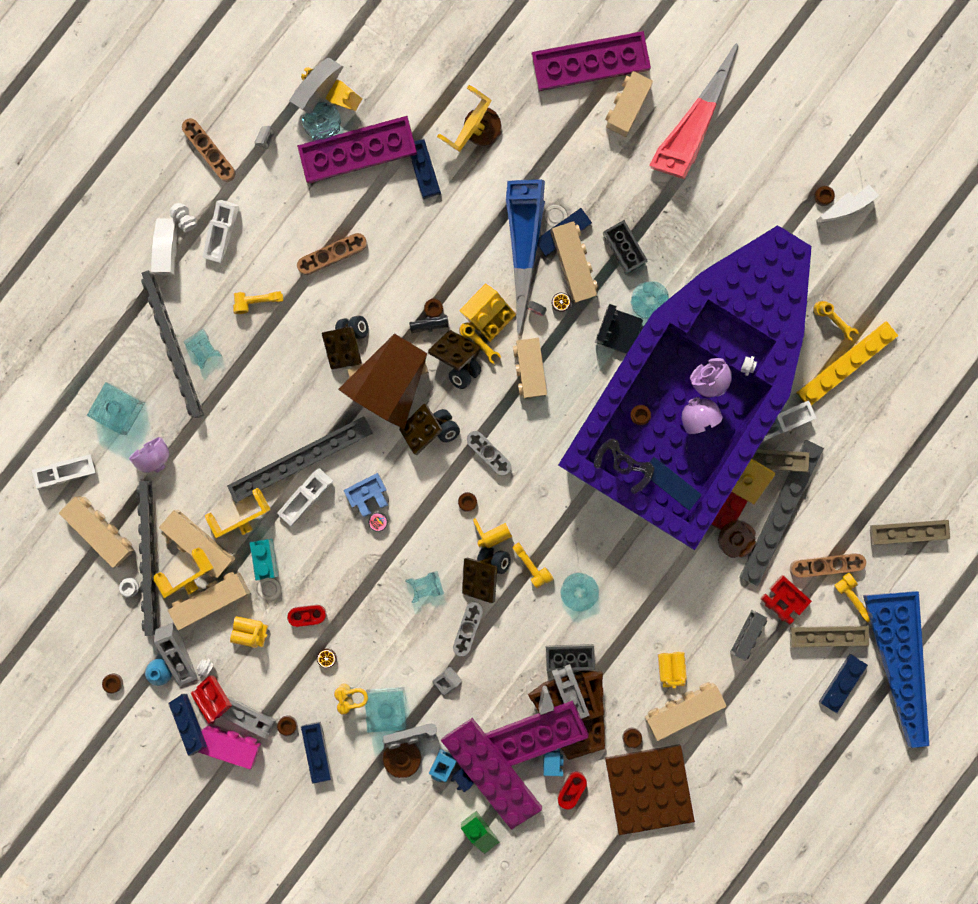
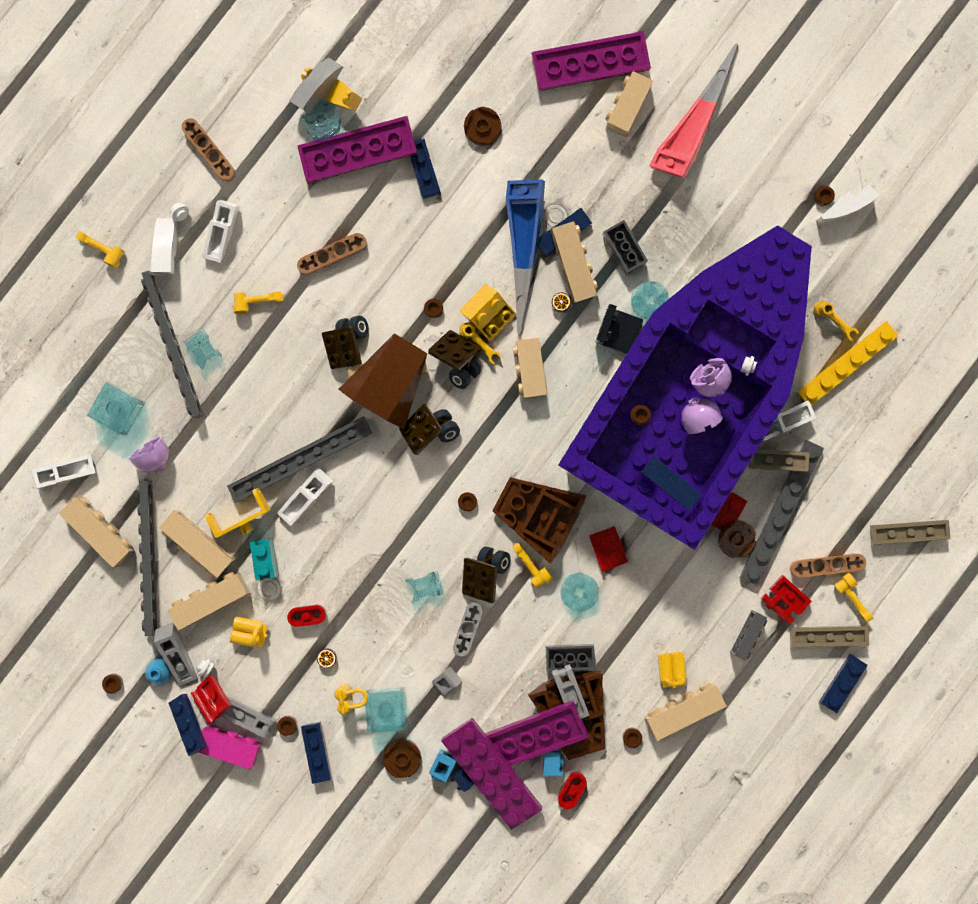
(112, 255): none -> yellow brick
(129, 587): white plate -> none
(187, 223): white plate -> none
(189, 584): yellow piece -> none
(264, 137): light grey slope -> none
(365, 490): medium blue plate -> none
(378, 522): tile -> none
(410, 735): light grey plate -> none
(429, 324): black pin -> none
(473, 122): yellow piece -> none
(479, 832): green slope -> none
(493, 536): yellow piece -> none
(495, 467): light grey beam -> none
(536, 308): dark grey tile -> none
(539, 514): none -> reddish brown wedge
(545, 702): light grey slope -> none
(608, 548): none -> red plate
(646, 467): clear smoke piece -> none
(649, 789): reddish brown plate -> none
(753, 481): yellow plate -> none
(899, 640): blue wing -> none

